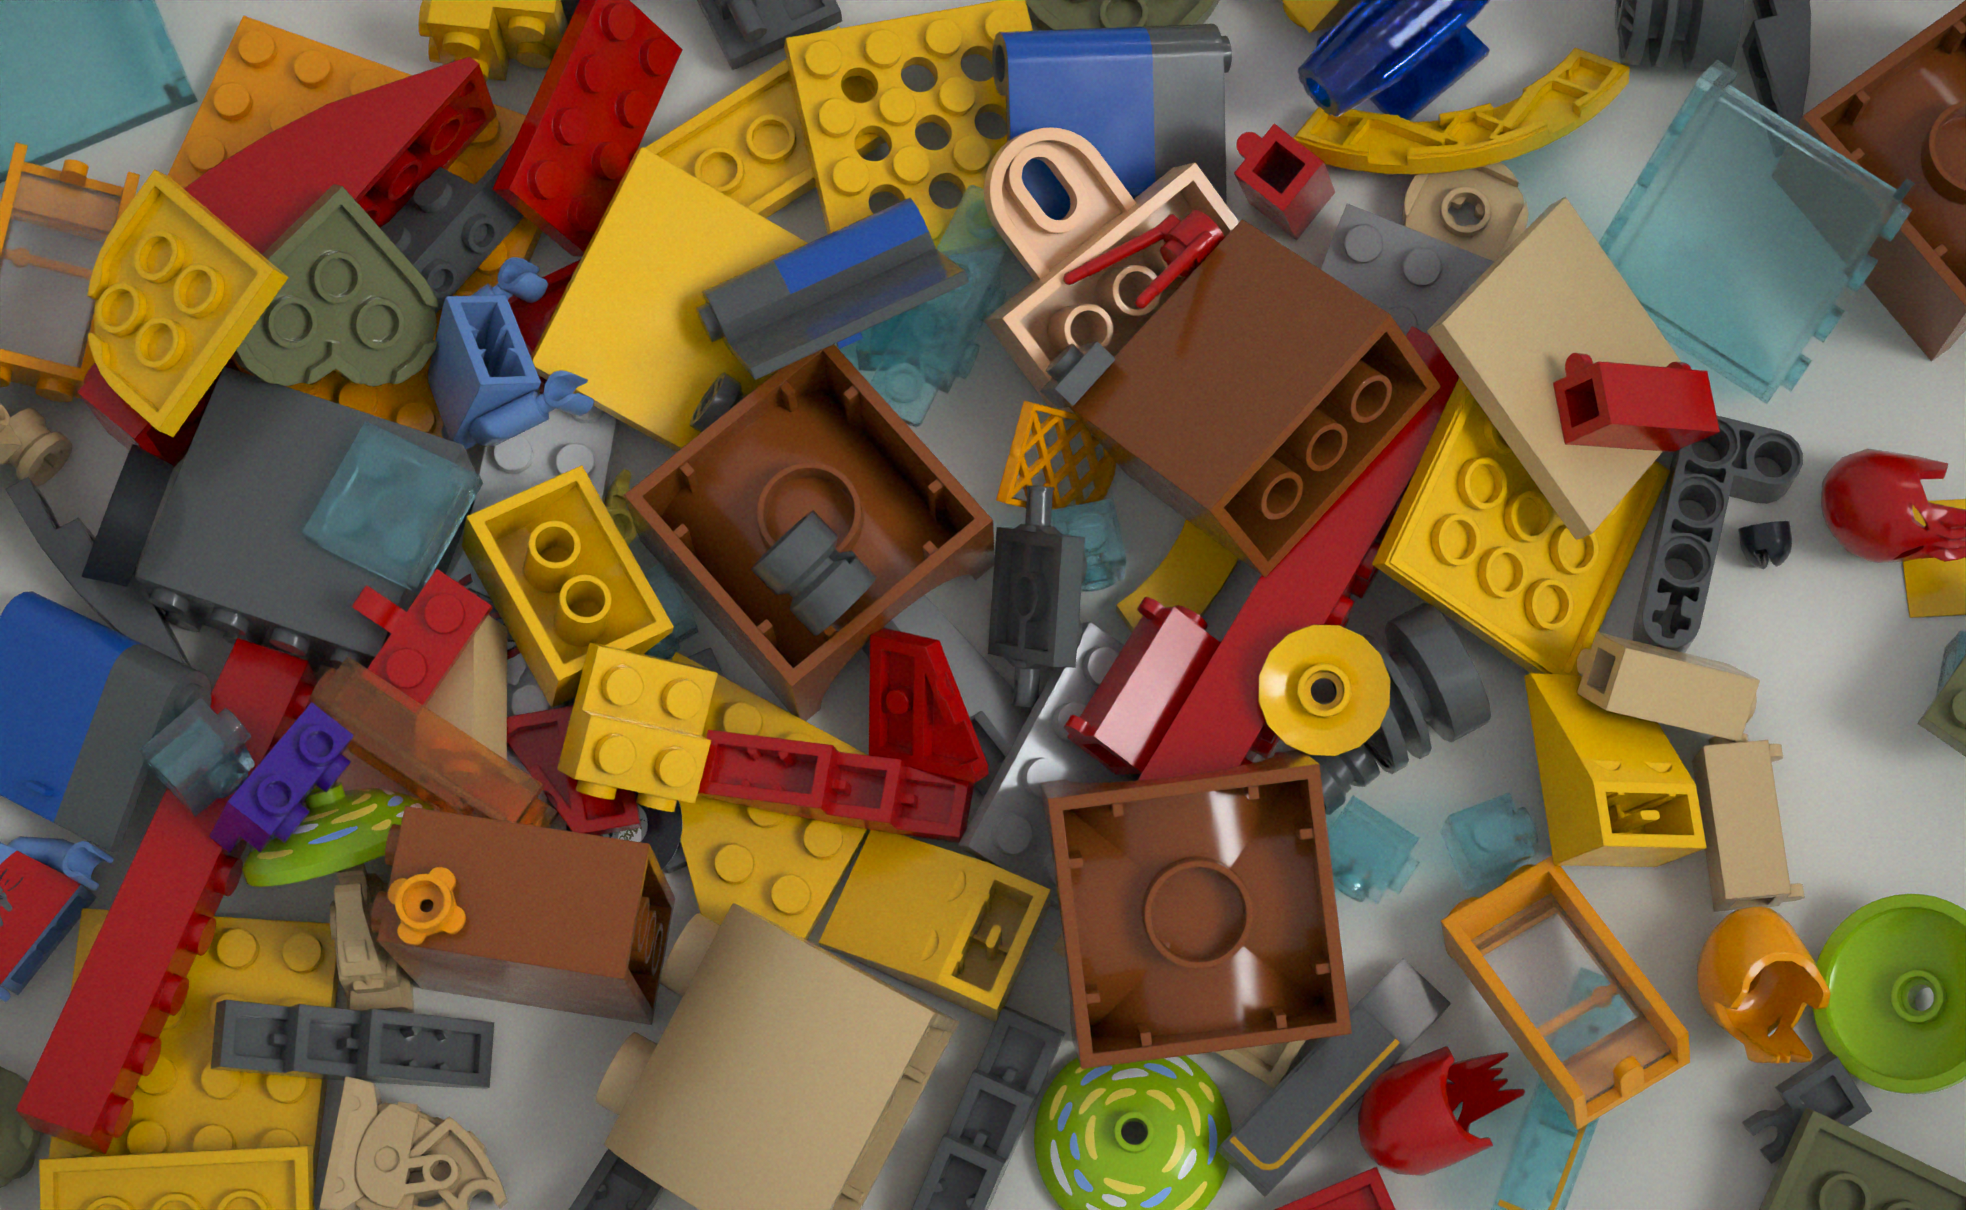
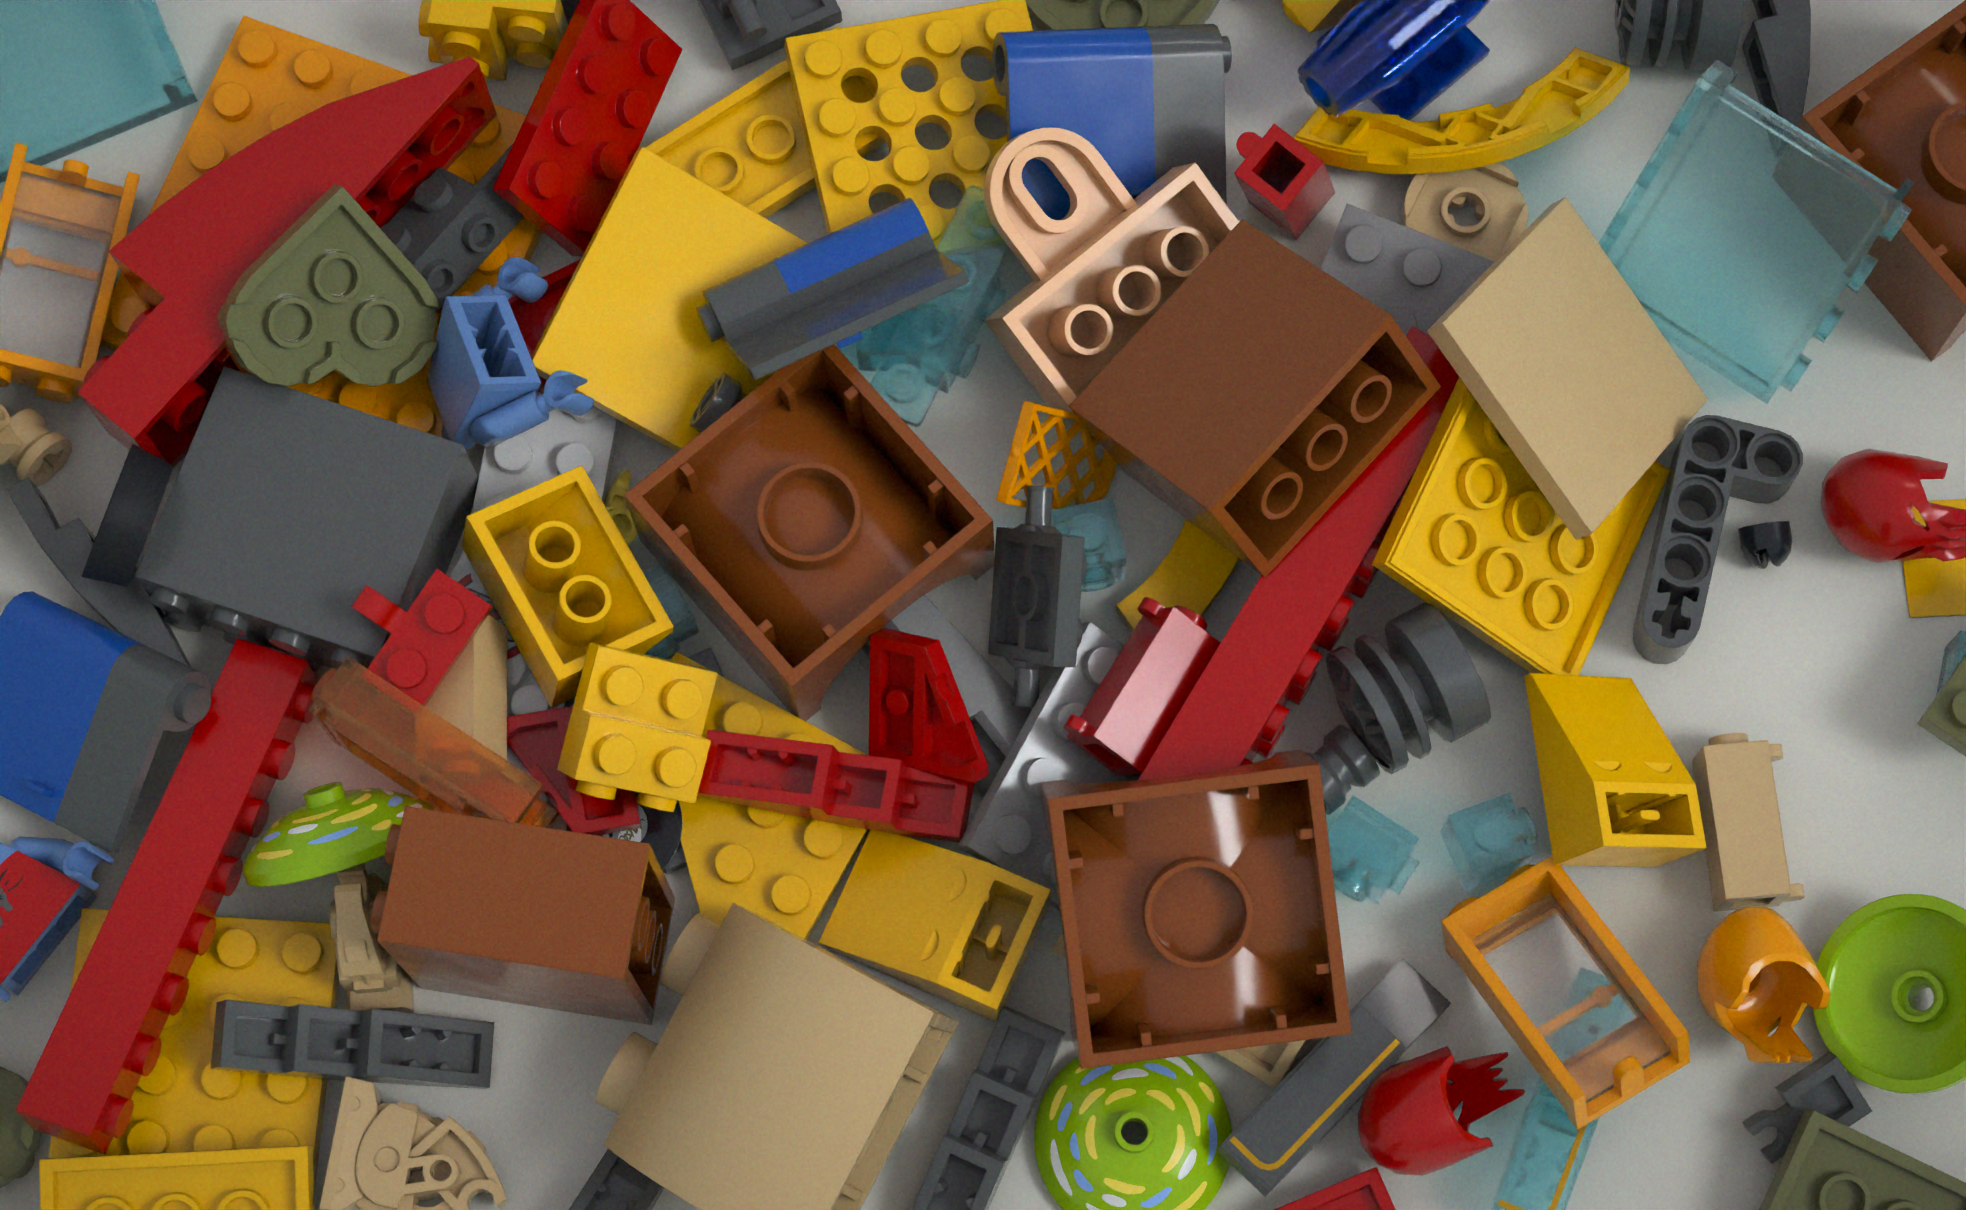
(173, 301): yellow plate -> none
(200, 756): clear light blue brick -> none
(273, 793): dark purple plate -> none
(392, 507): clear light blue plate -> none
(411, 892): light orange plate -> none
(814, 573): dark grey wheel -> none
(1075, 373): dark grey plate -> none
(1185, 249): red plant -> none
(1332, 655): yellow dish -> none
(1634, 405): red brick -> none
(1667, 686): tan brick -> none

